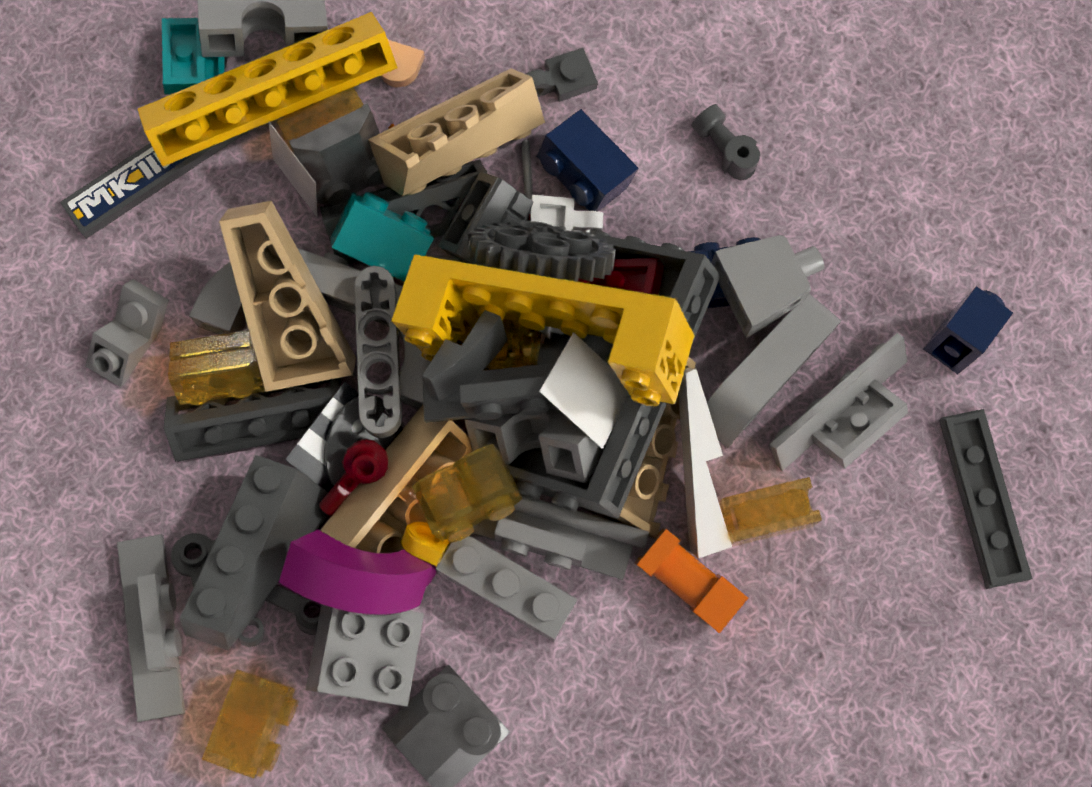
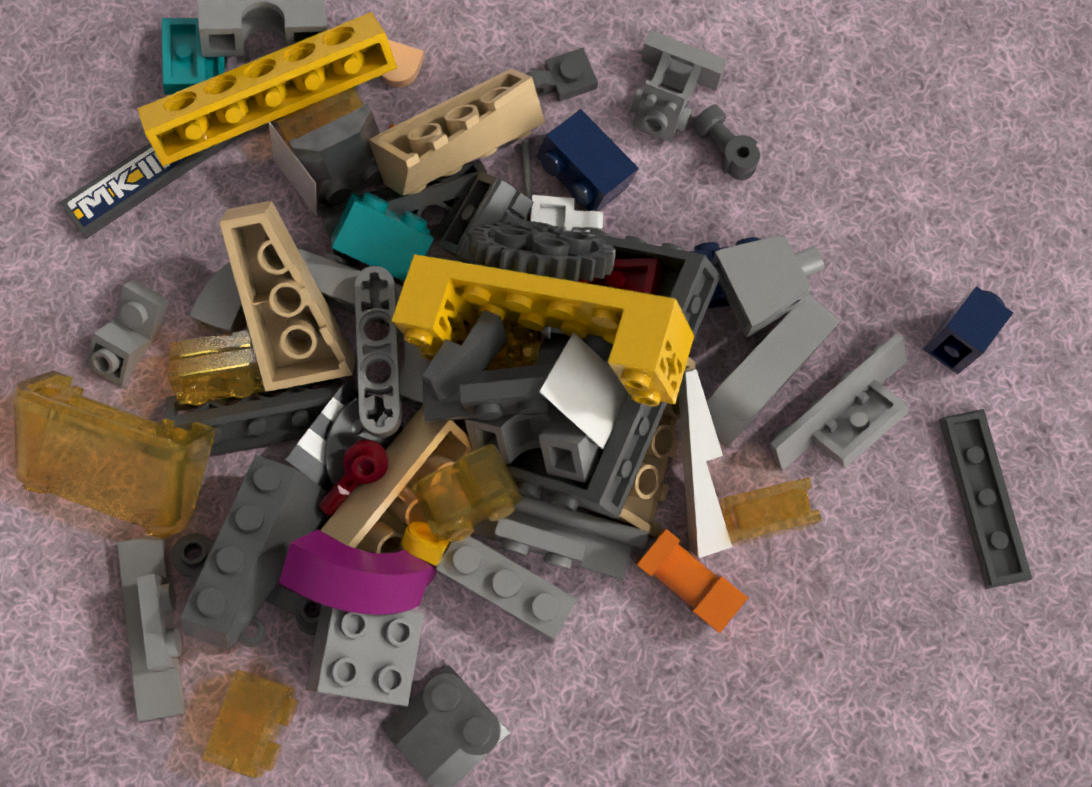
(107, 456): none -> clear yellow windscreen
(679, 69): none -> light grey tile

